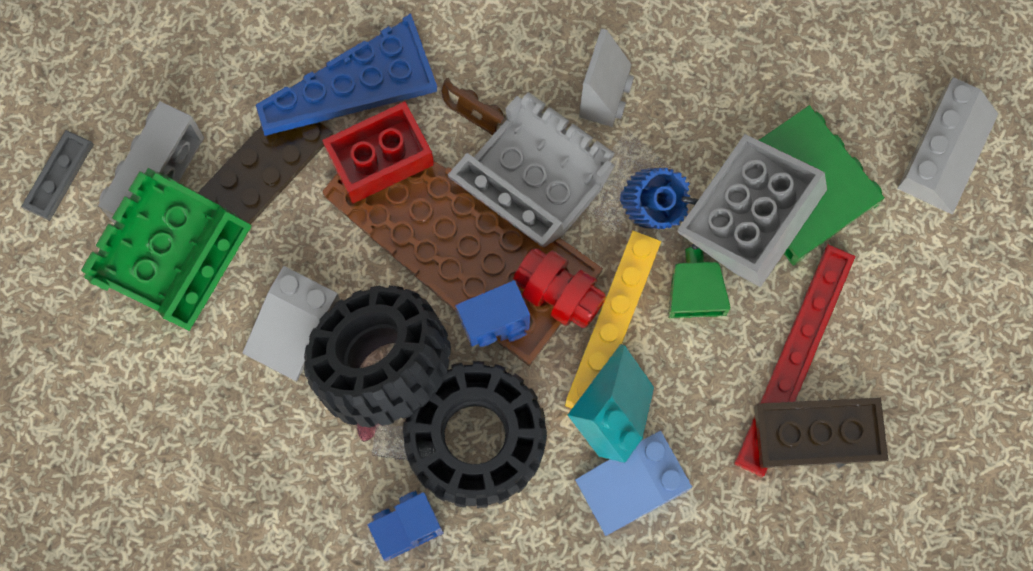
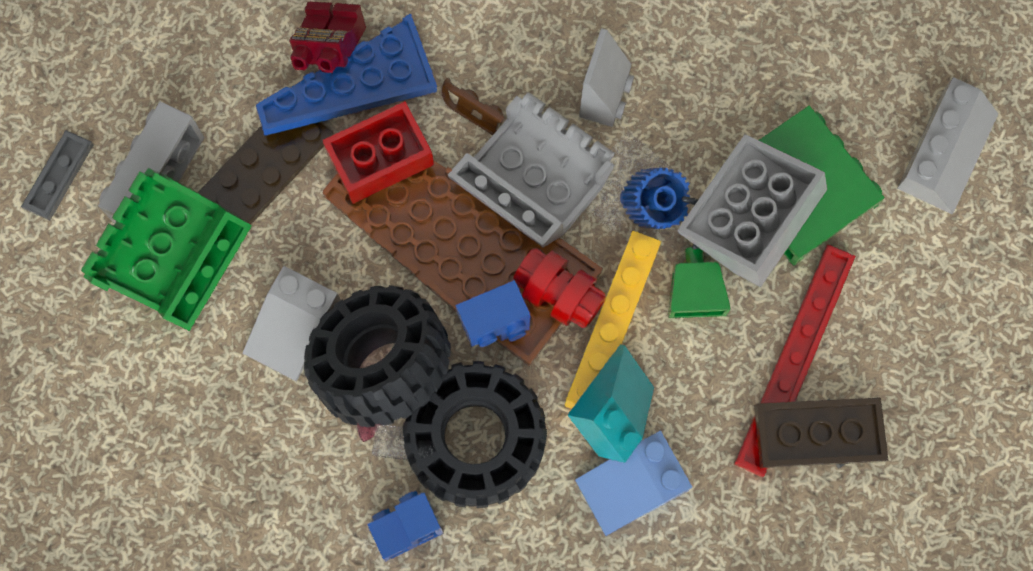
(327, 35): none -> dark red hips

